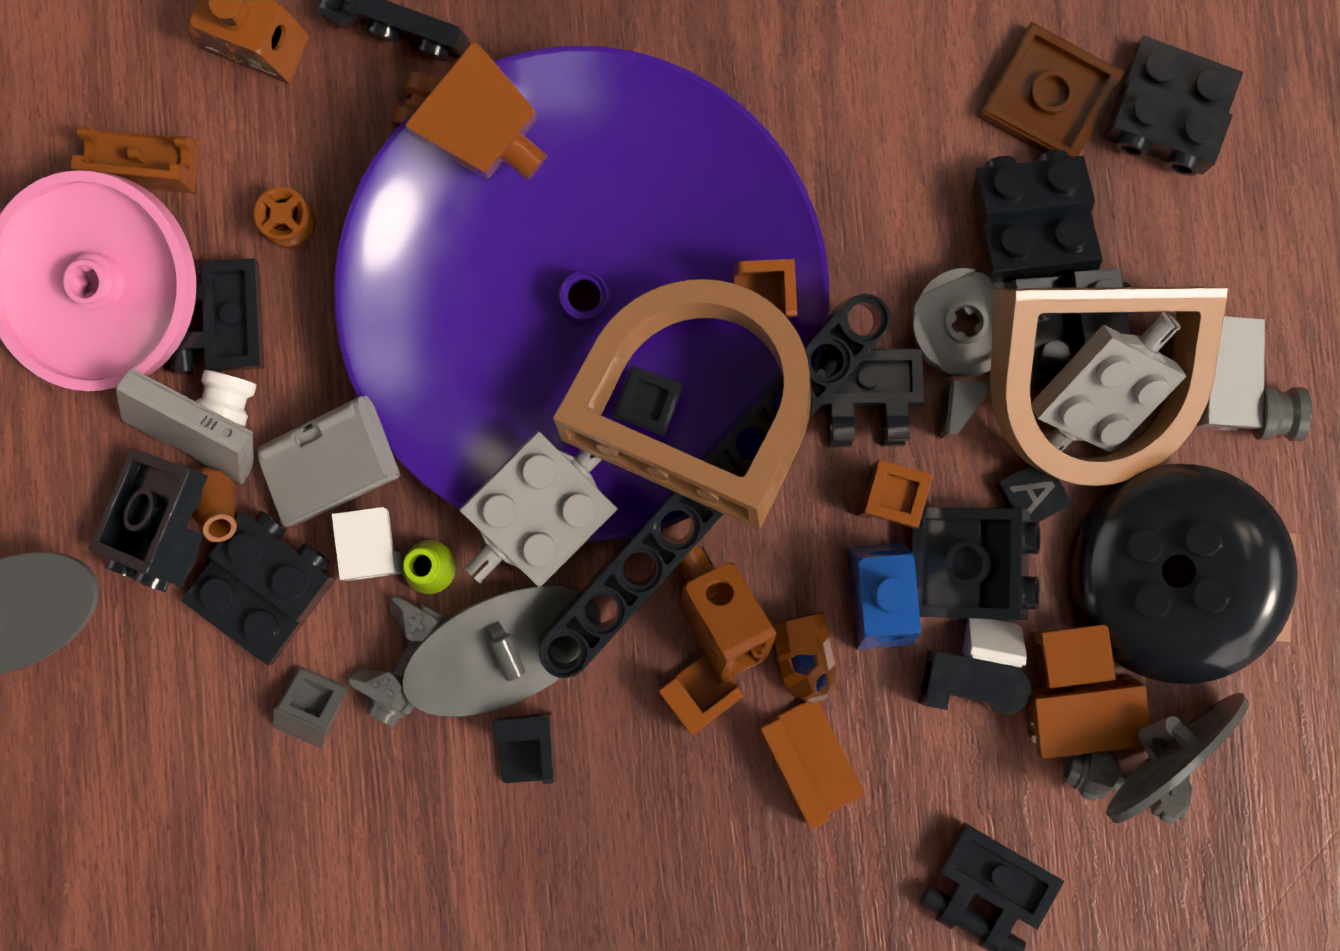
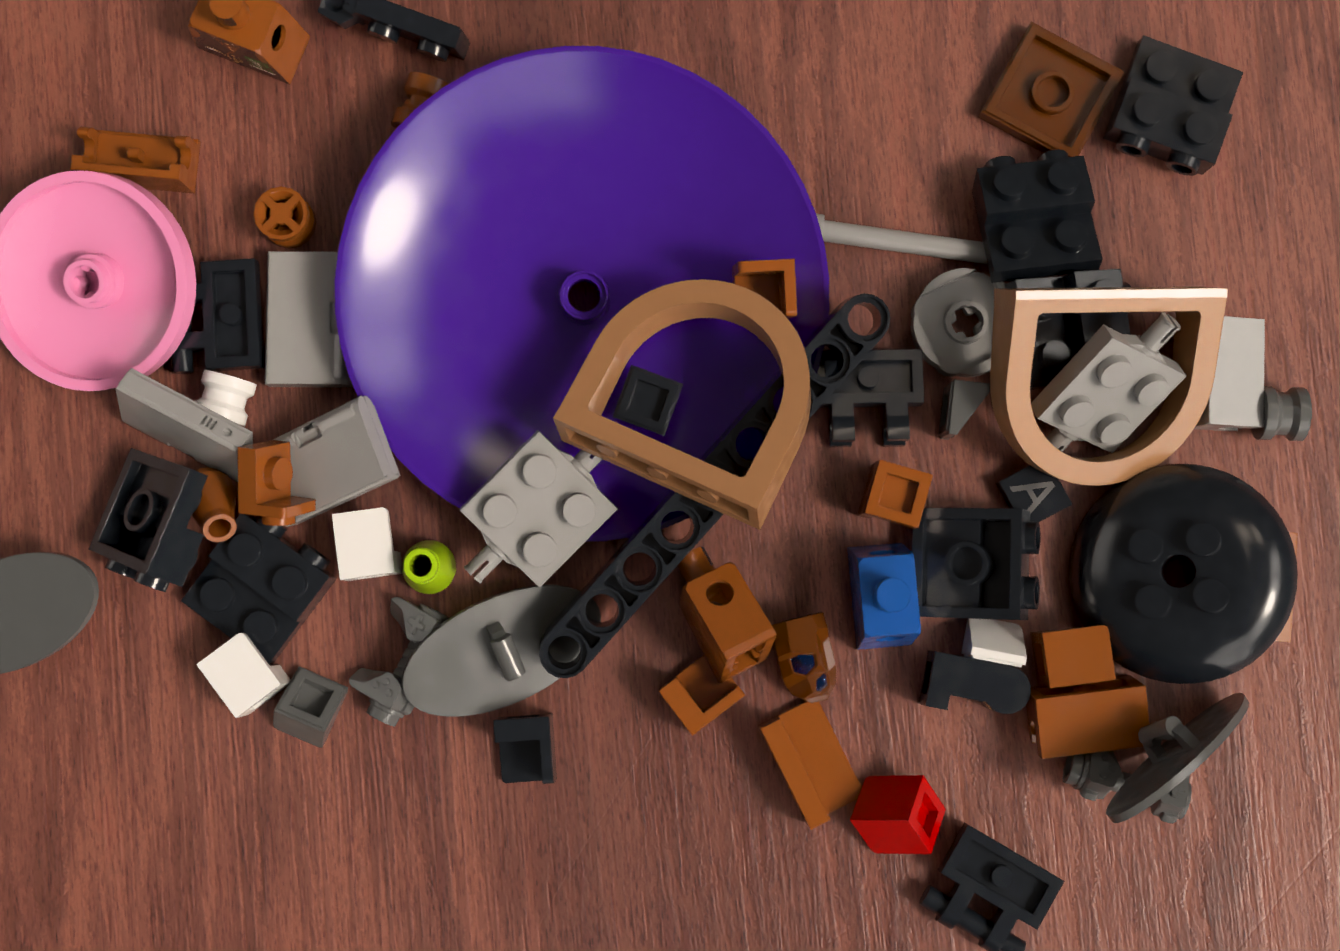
(242, 675): none -> white panel
(266, 484): none -> dark orange bracket
(302, 322): none -> light grey piece
(479, 118): dark orange torso -> none
(898, 814): none -> red panel
(901, 241): none -> light grey piece

